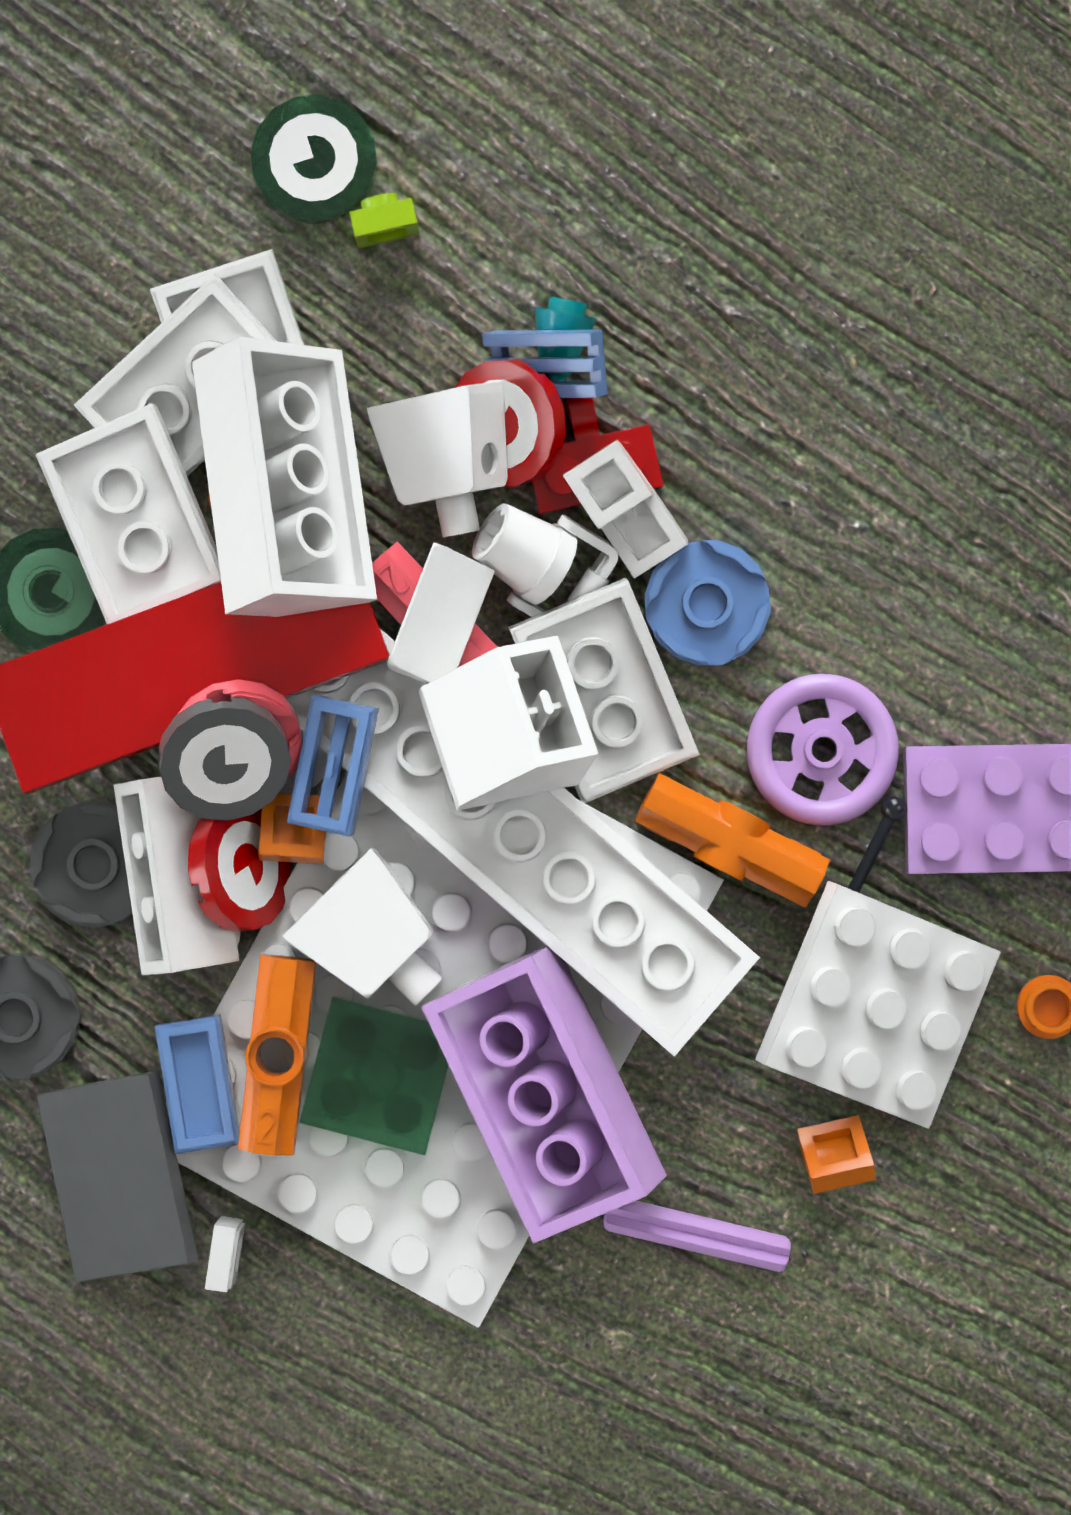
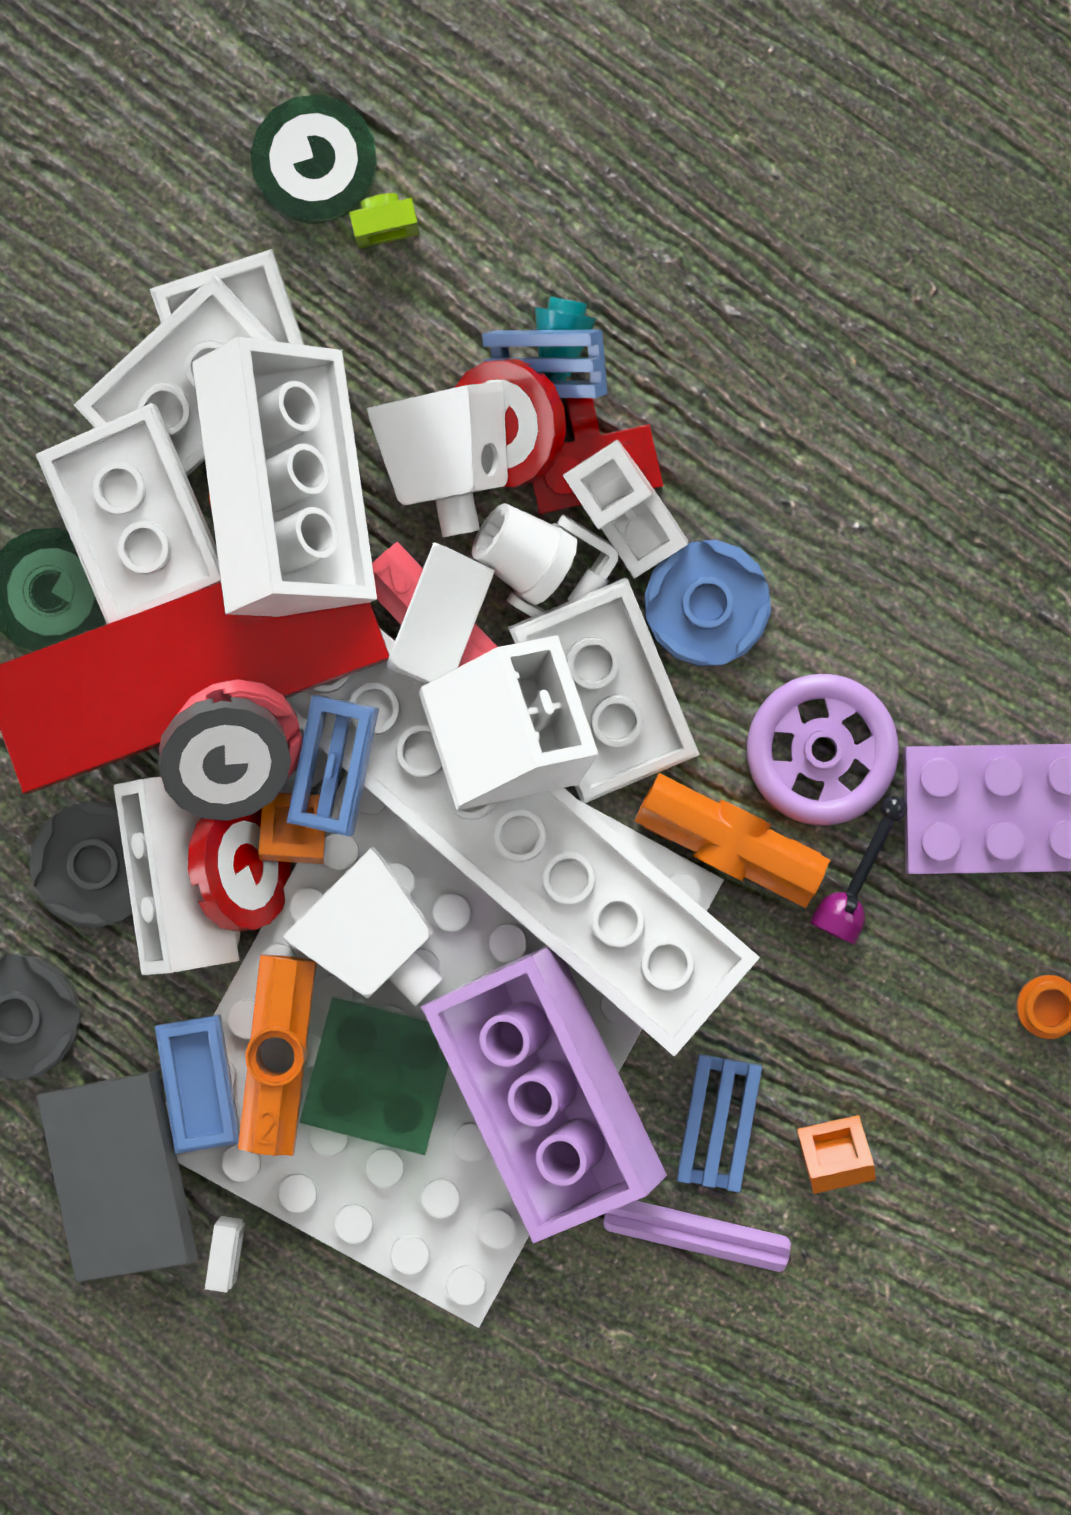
(709, 1176): none -> medium blue tile
(877, 1005): white plate -> none

